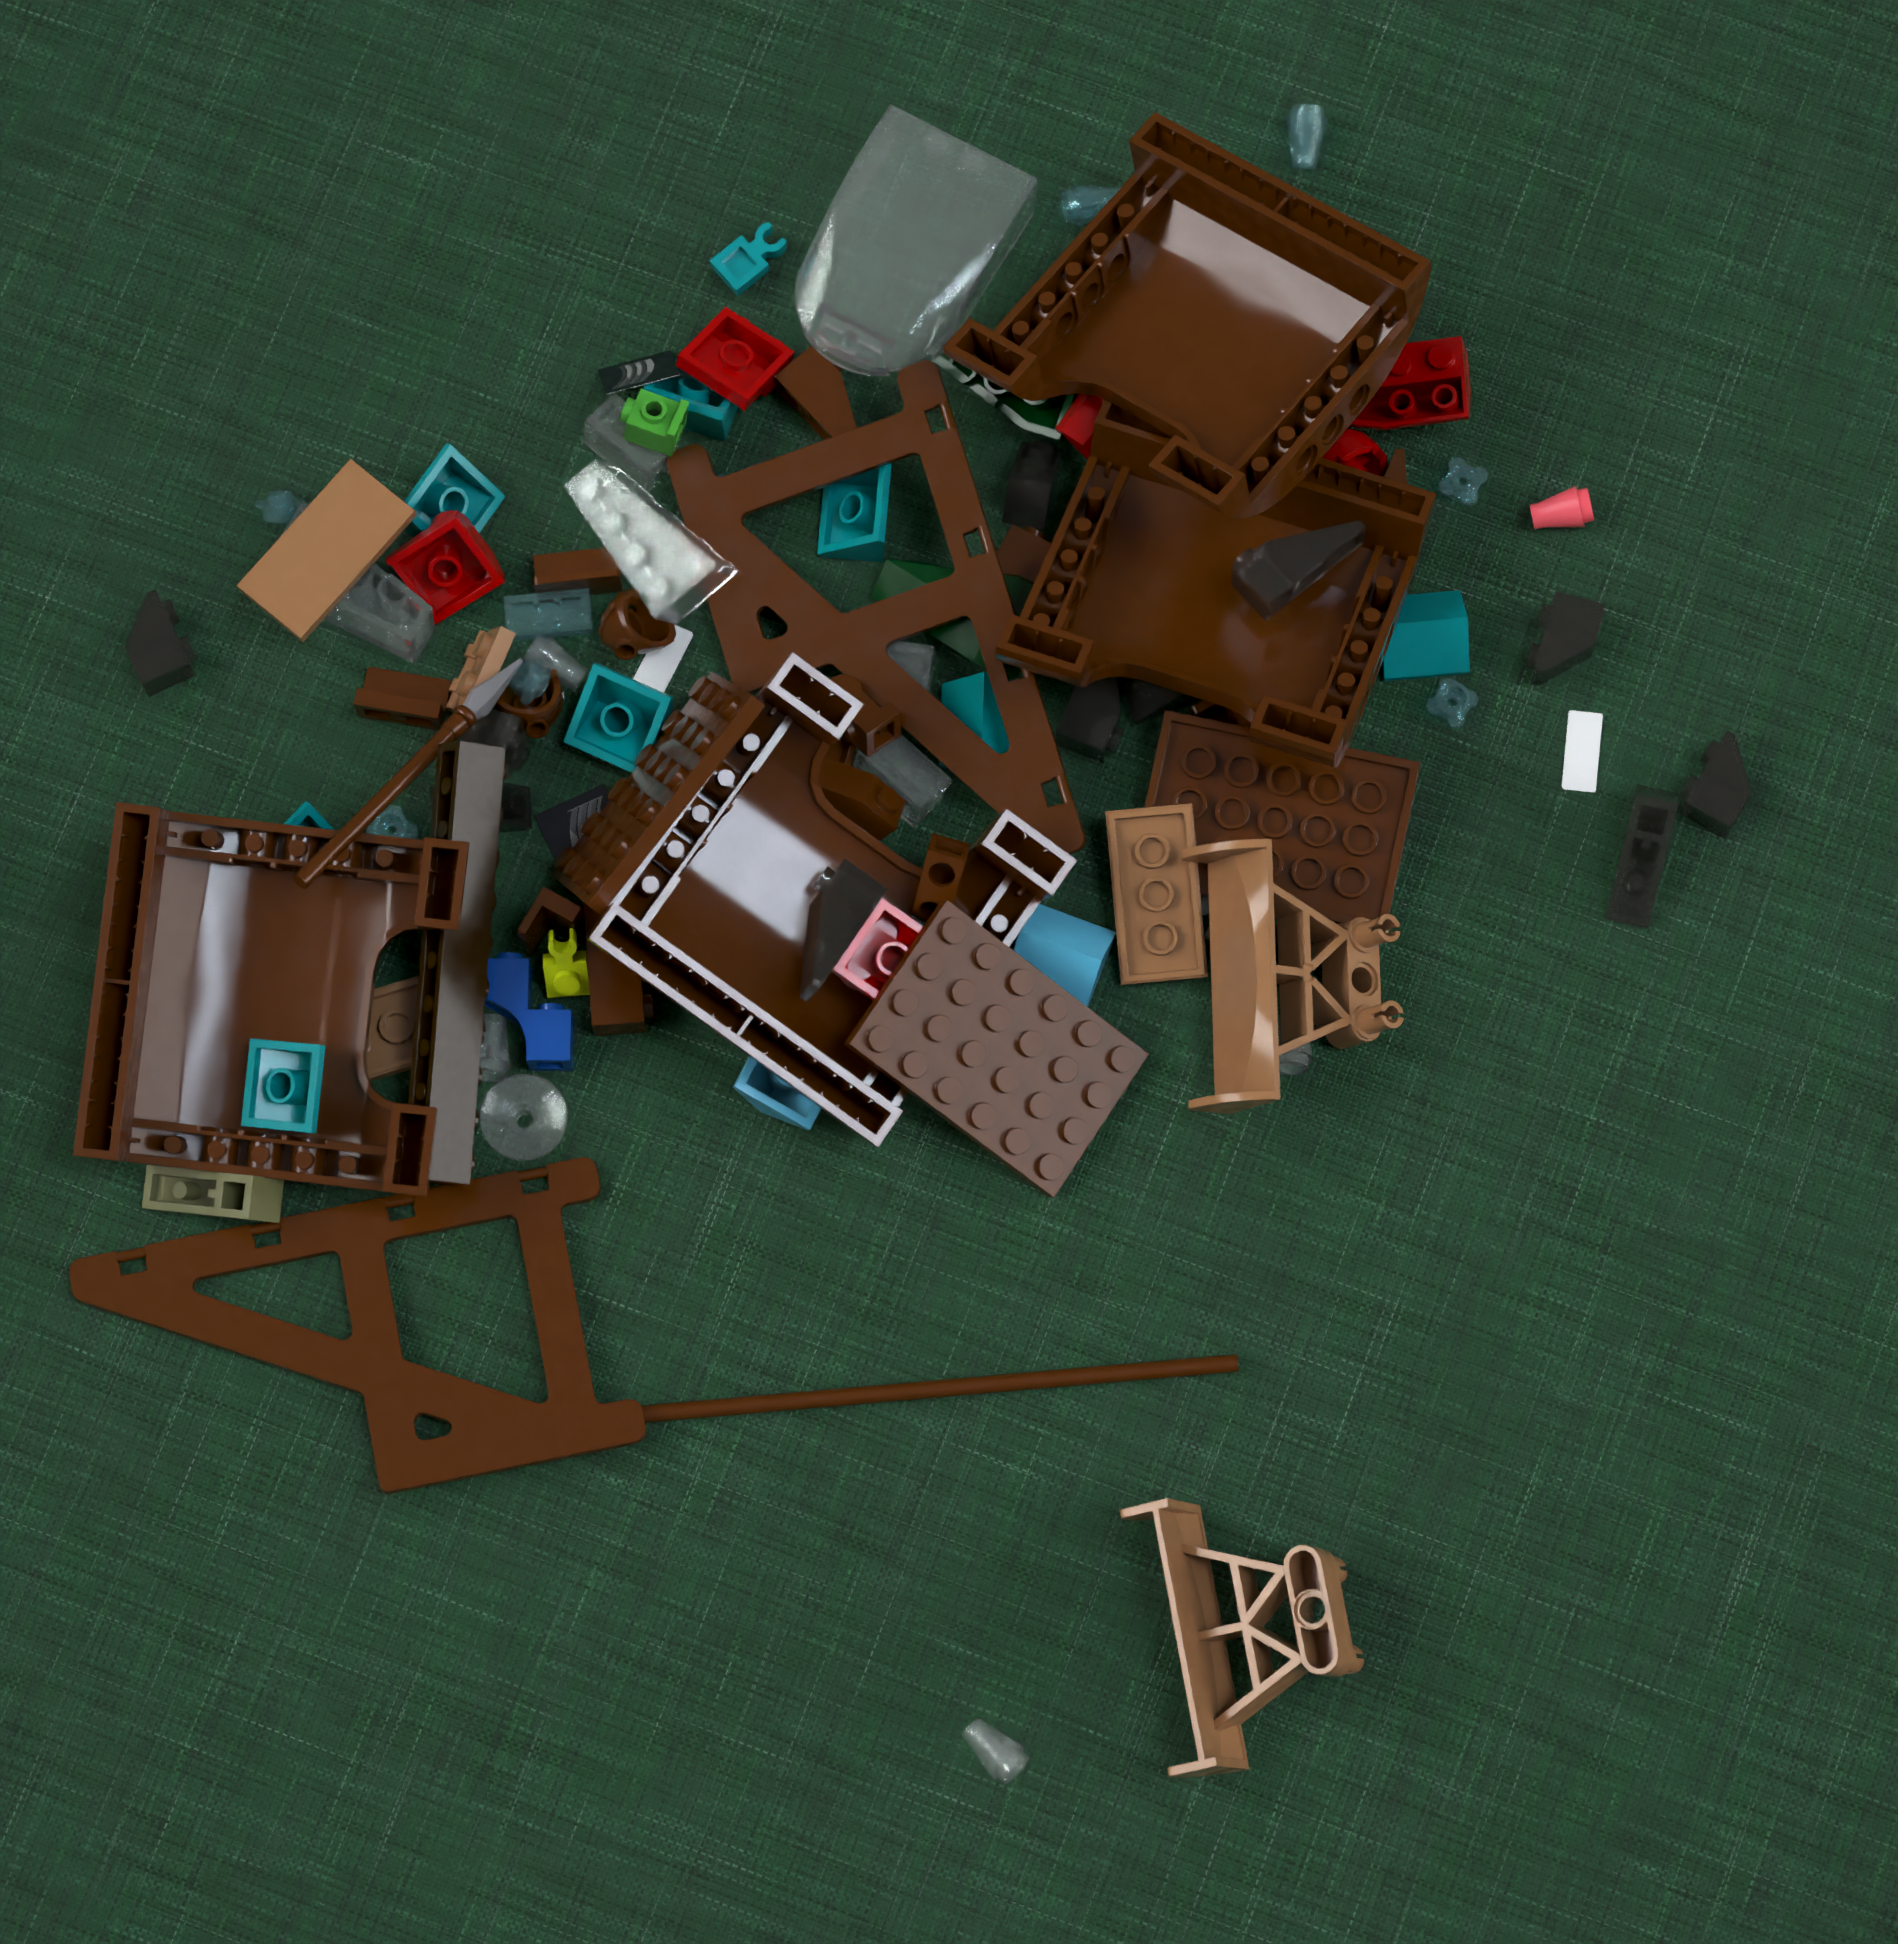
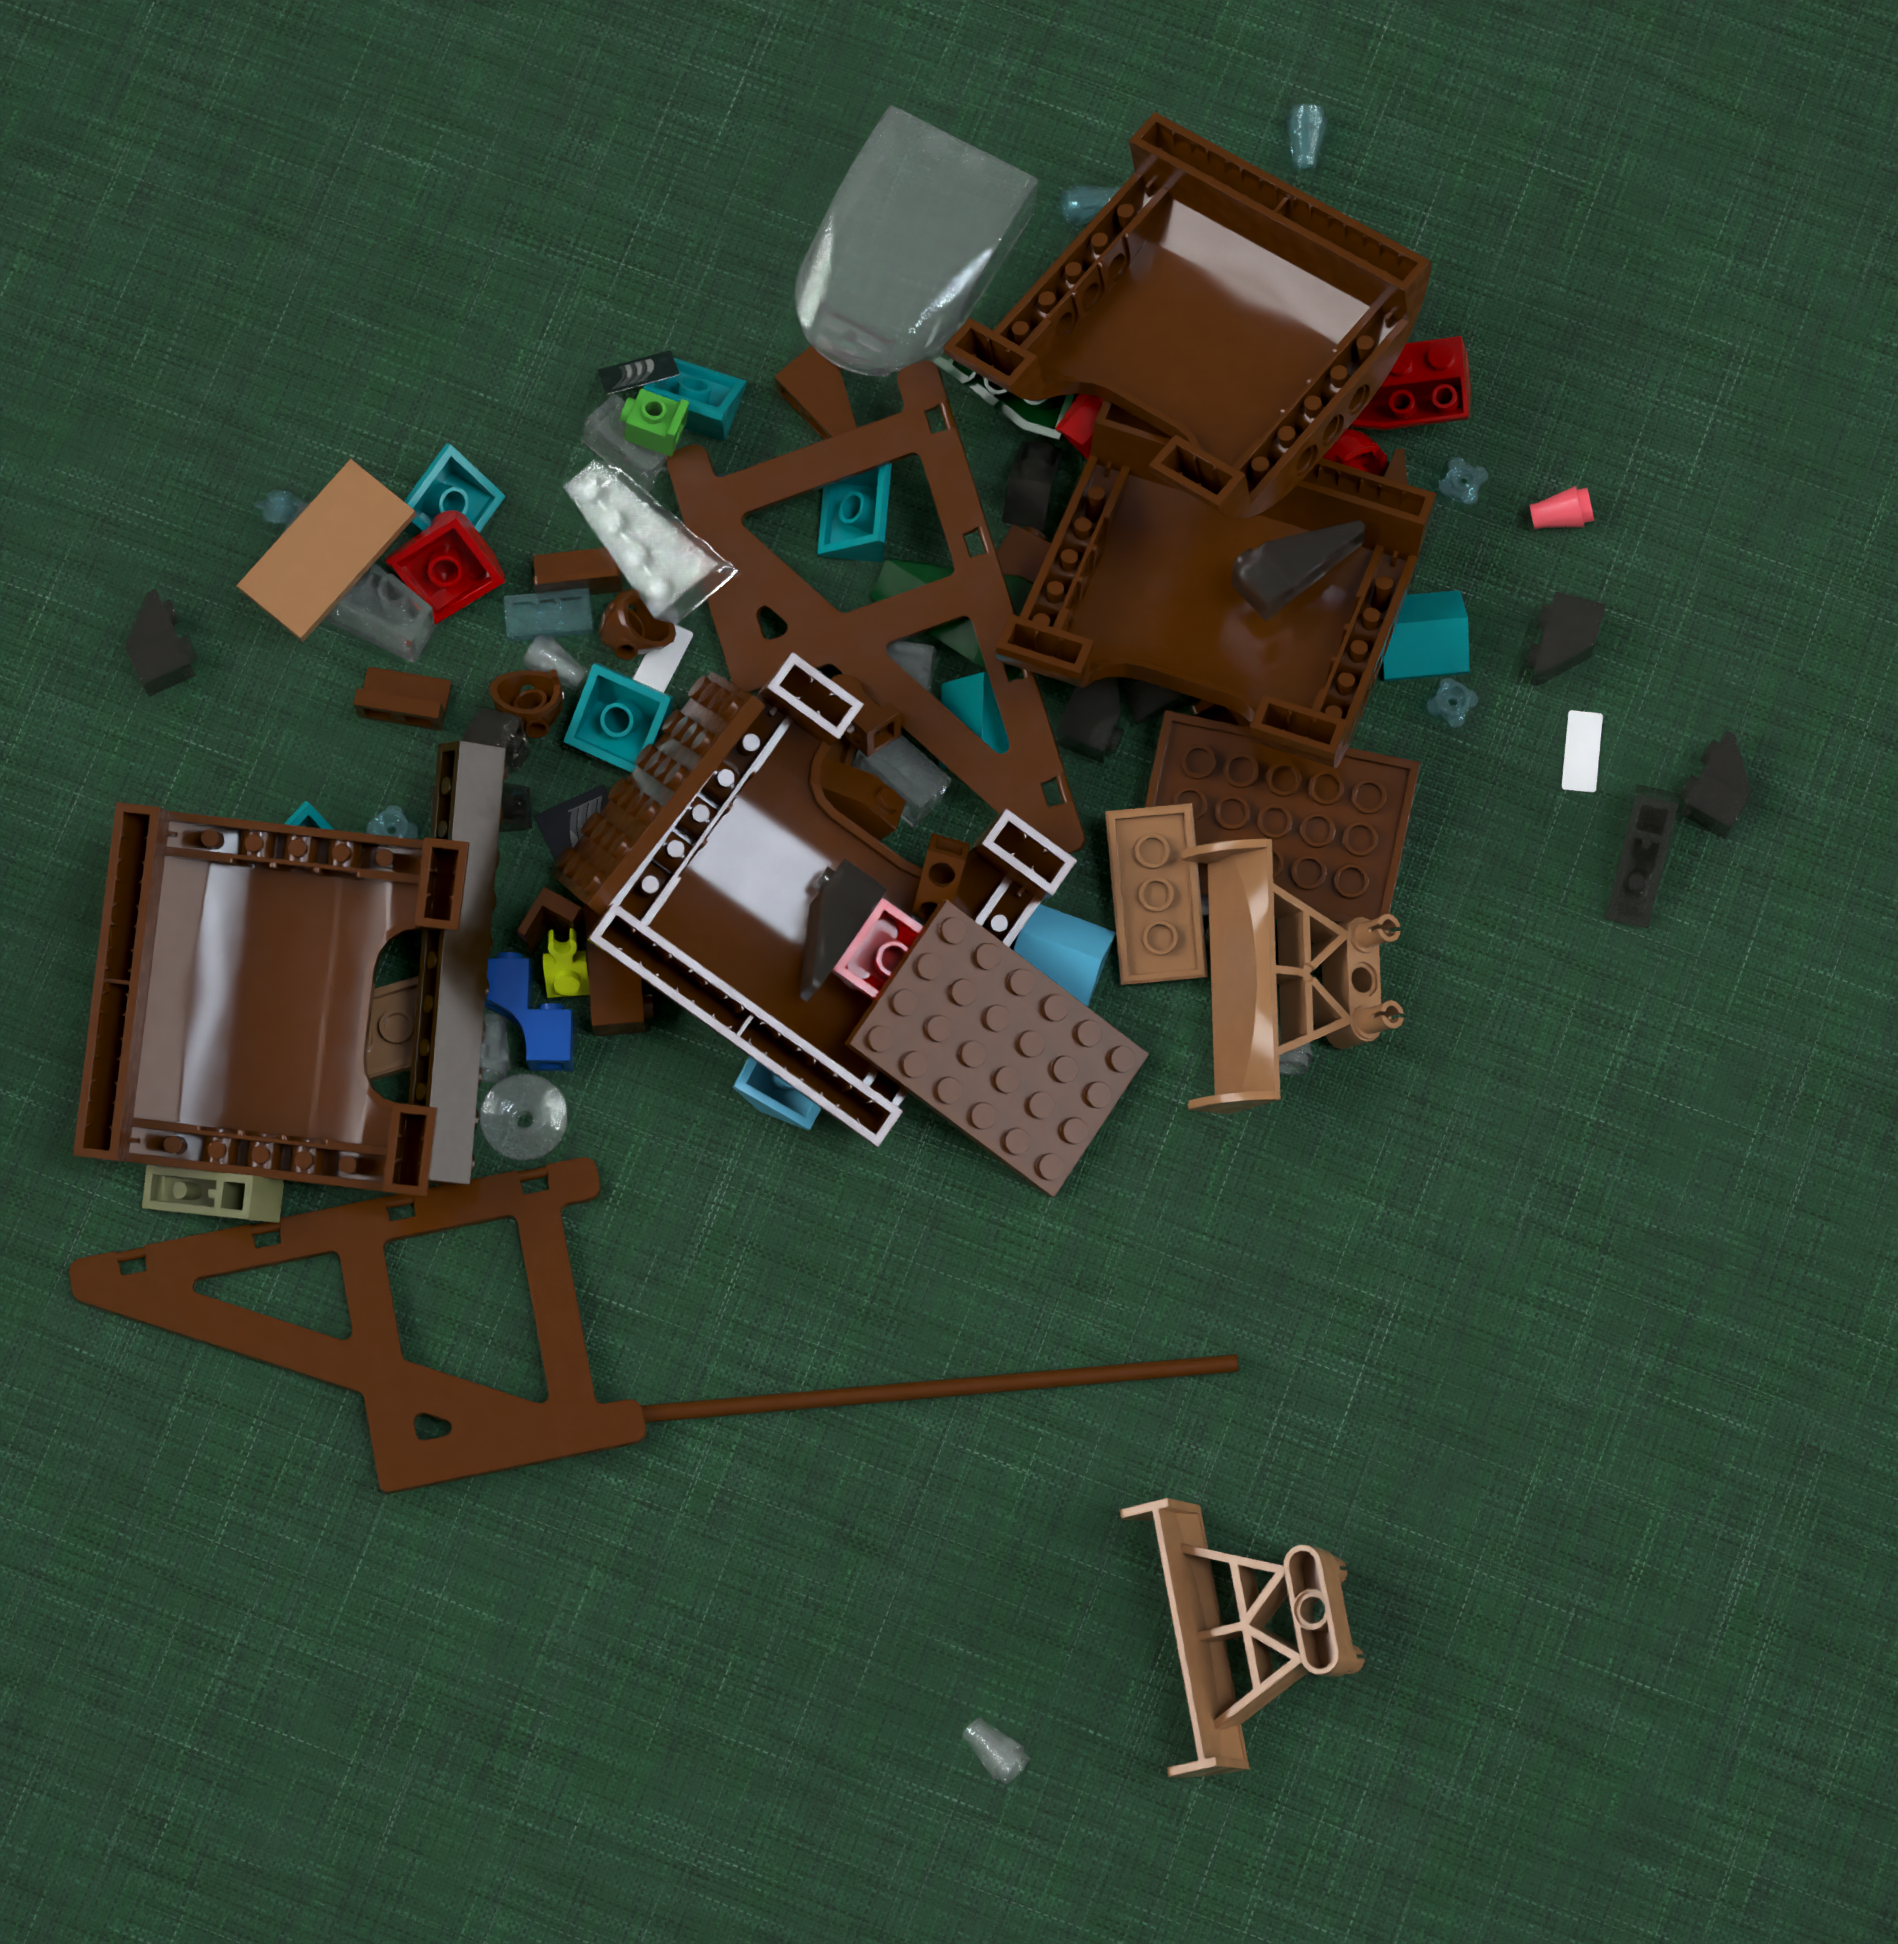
(283, 1085): teal slope -> none
(477, 705): reddish brown piece -> none
(482, 662): medium nougat plate -> none
(530, 680): clear light blue plate -> none
(735, 358): red plate -> none
(745, 262): teal plate -> none

